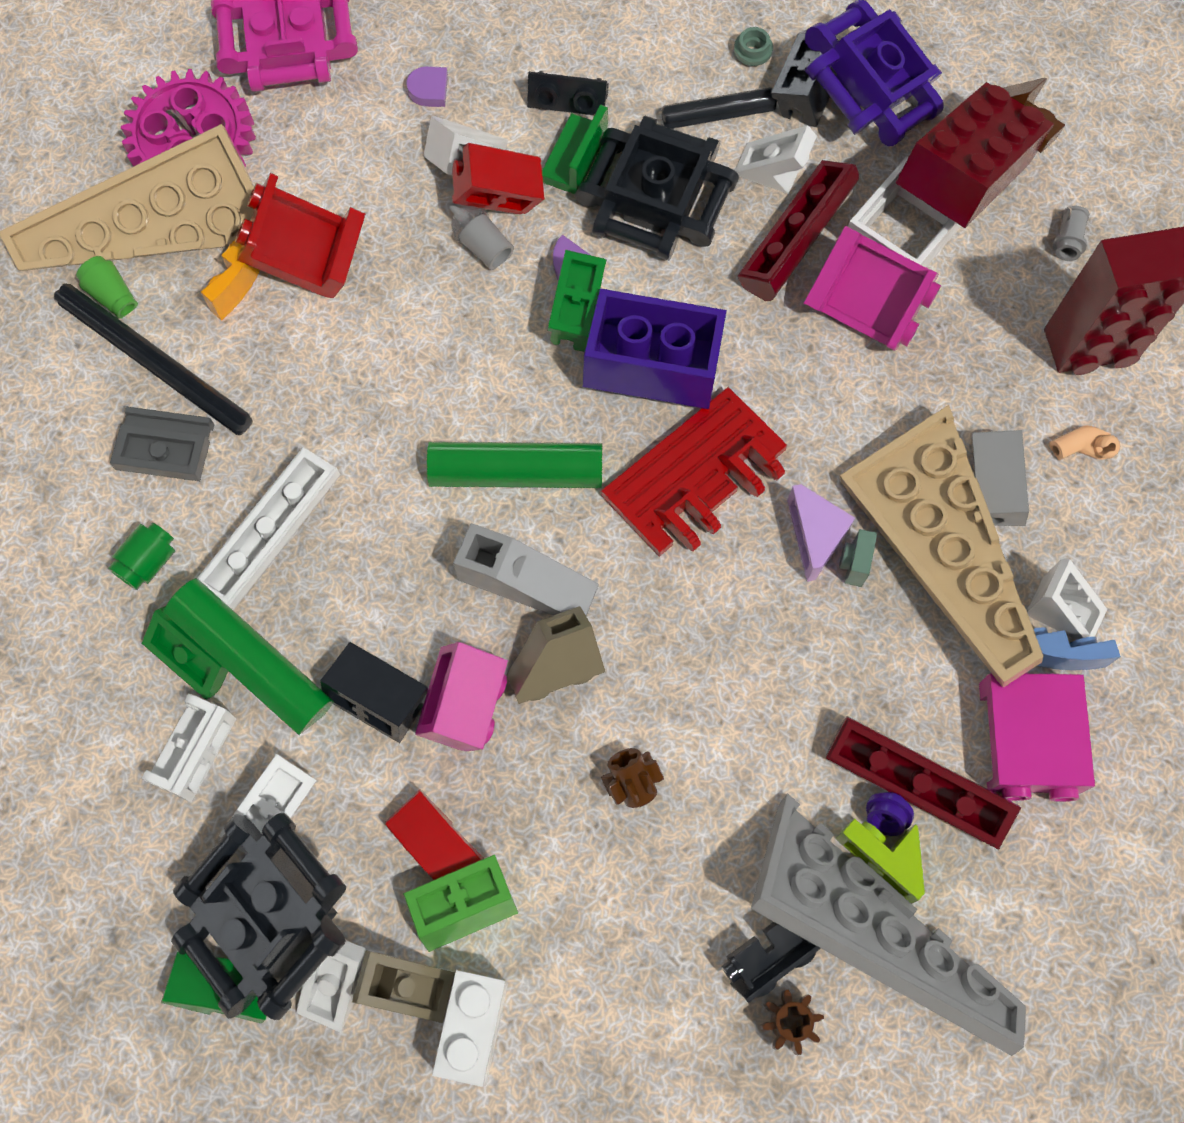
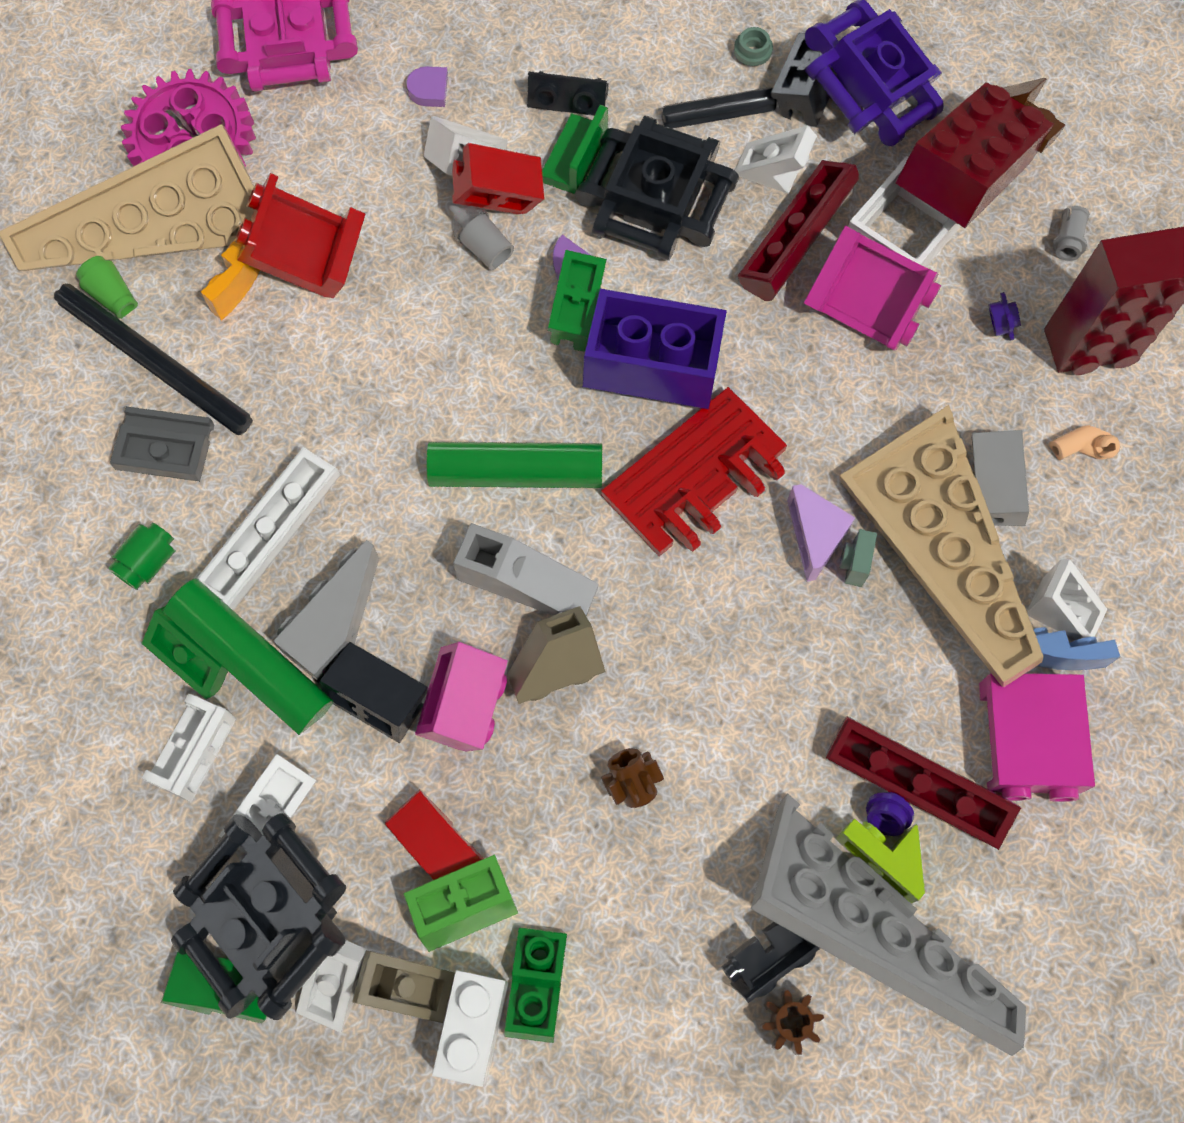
(331, 616): none -> light grey slope
(535, 985): none -> green slope
(1004, 316): none -> dark purple plate

